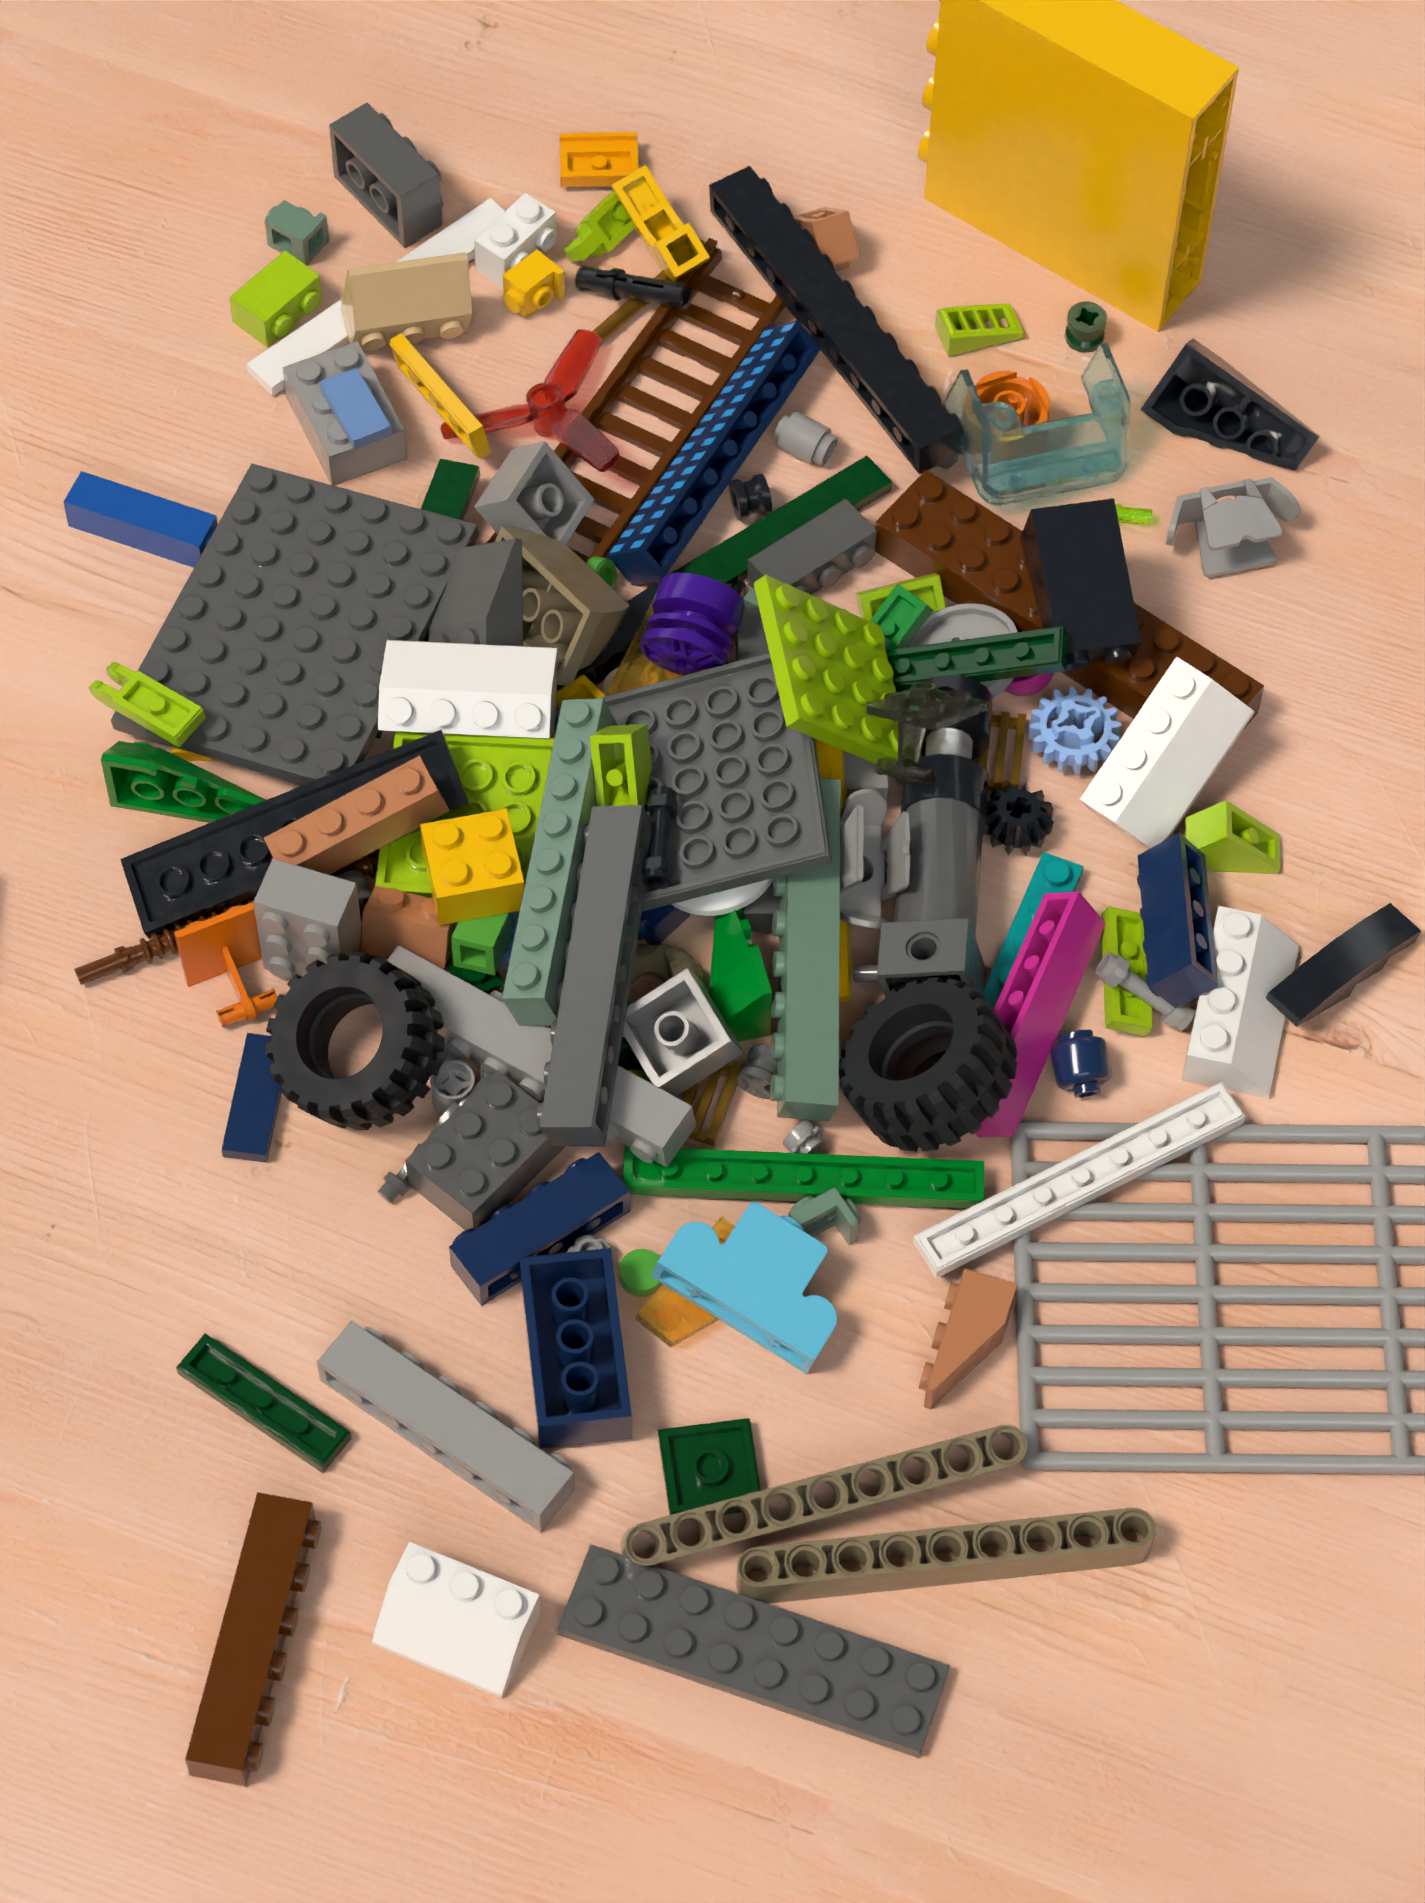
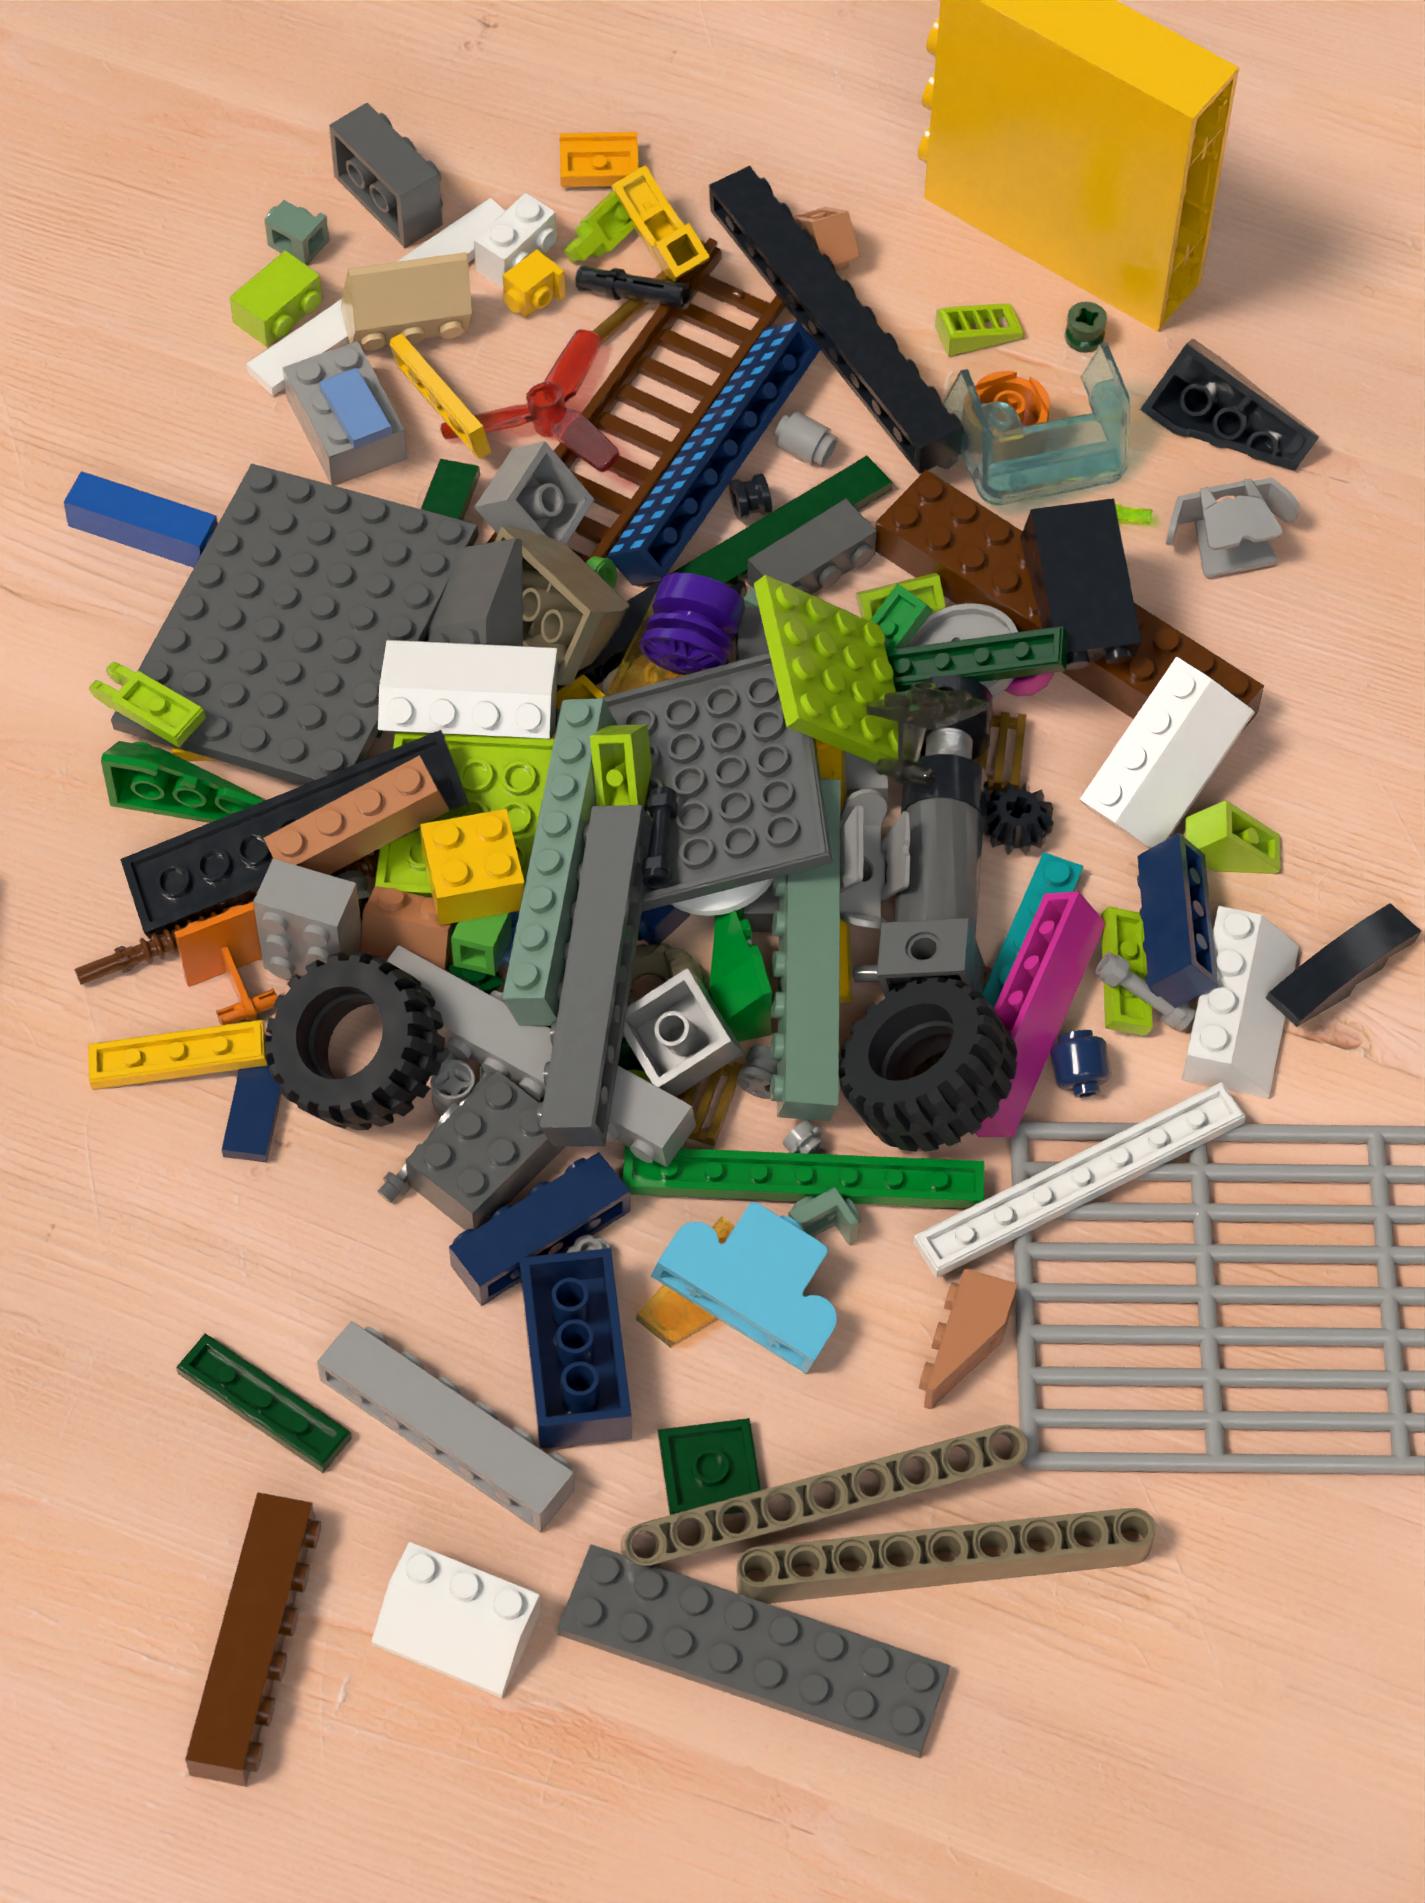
(177, 1054): none -> yellow tile
(636, 1273): bright green tile -> none
(1074, 730): light blue gear -> none

